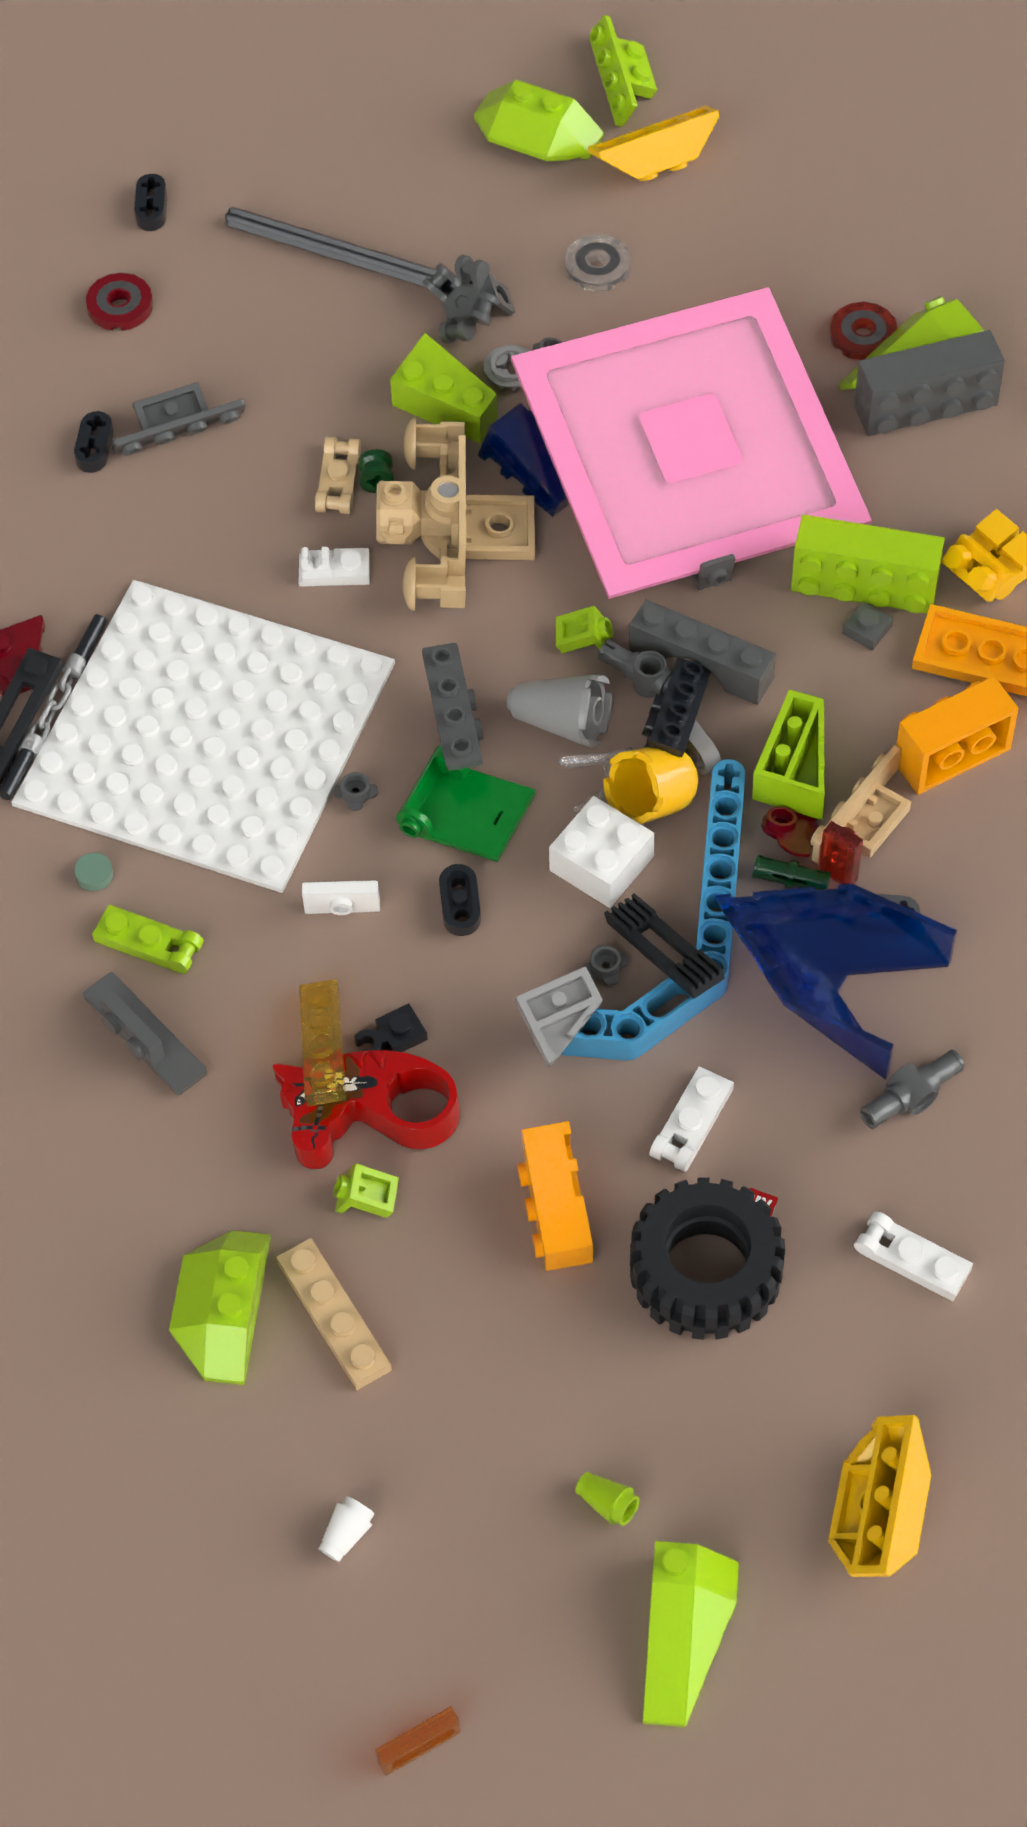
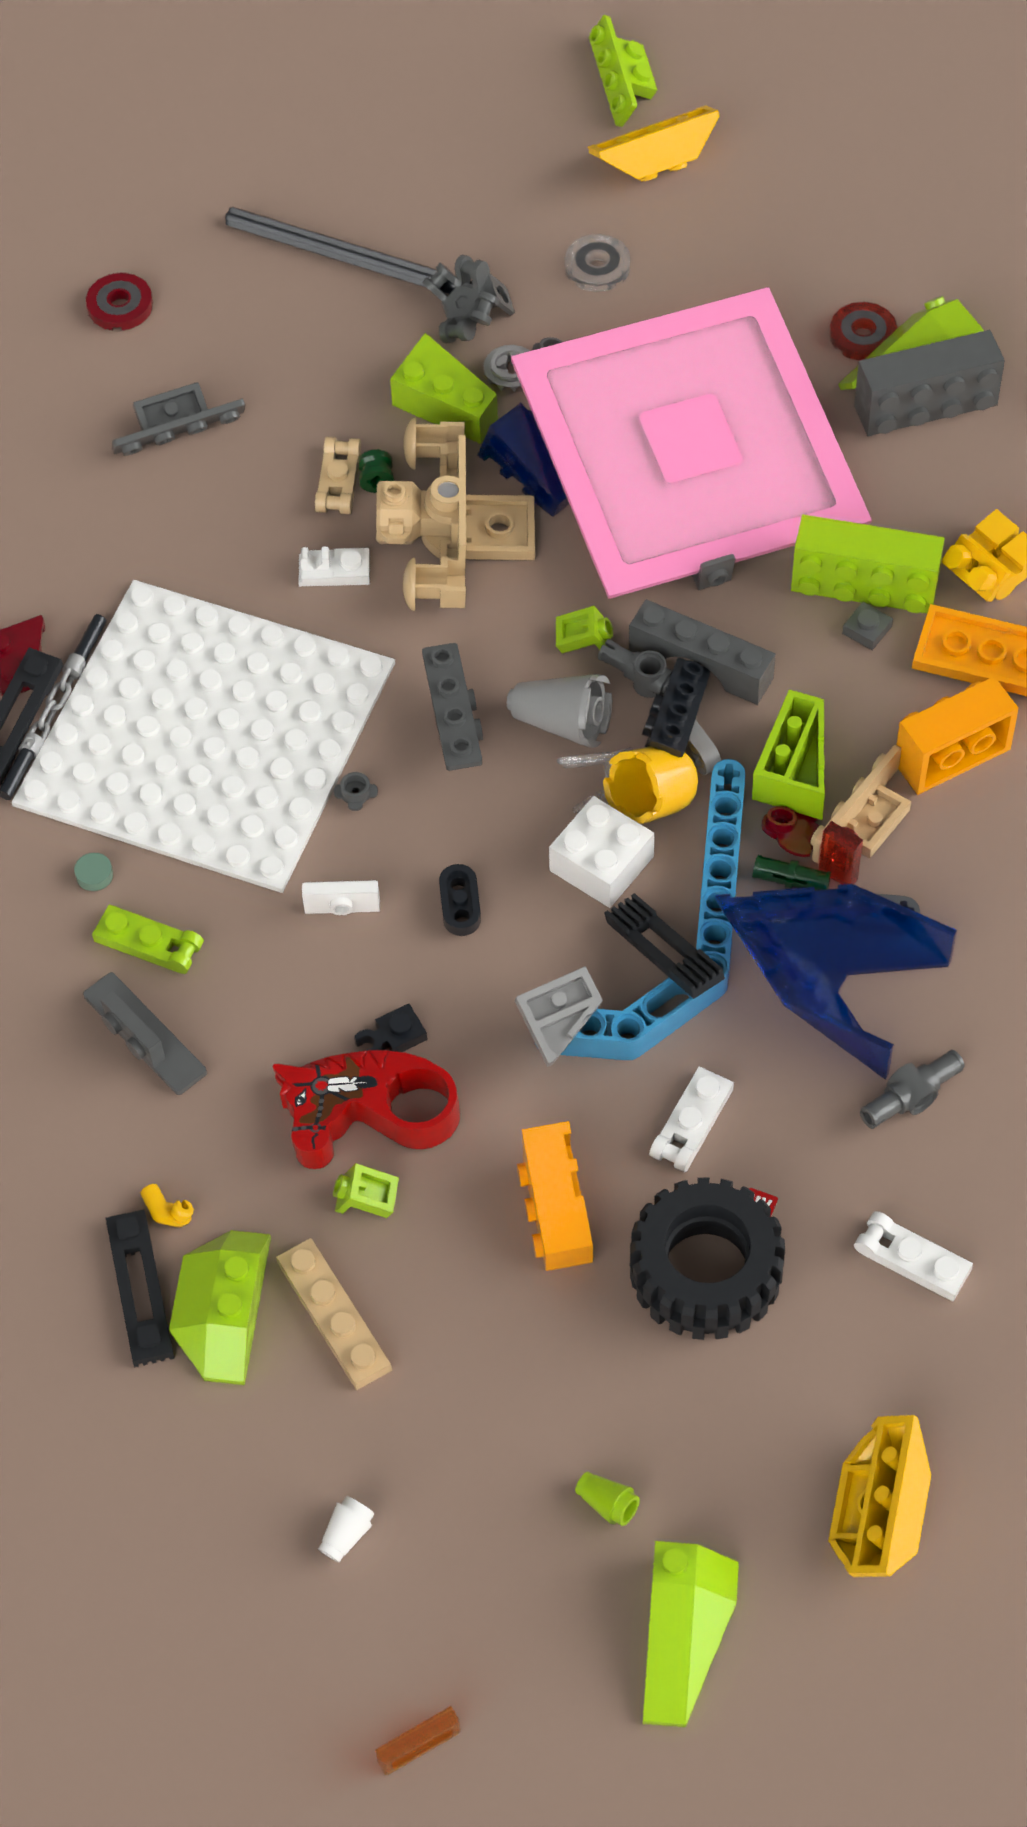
(99, 442): black beam -> none
(149, 1338): none -> black container
(157, 201): black beam -> none
(163, 1212): none -> yellow arm
(322, 1042): clear yellow plate -> none
(463, 809): green door -> none
(537, 122): lime wedge -> none
(606, 955): dark grey plate -> none

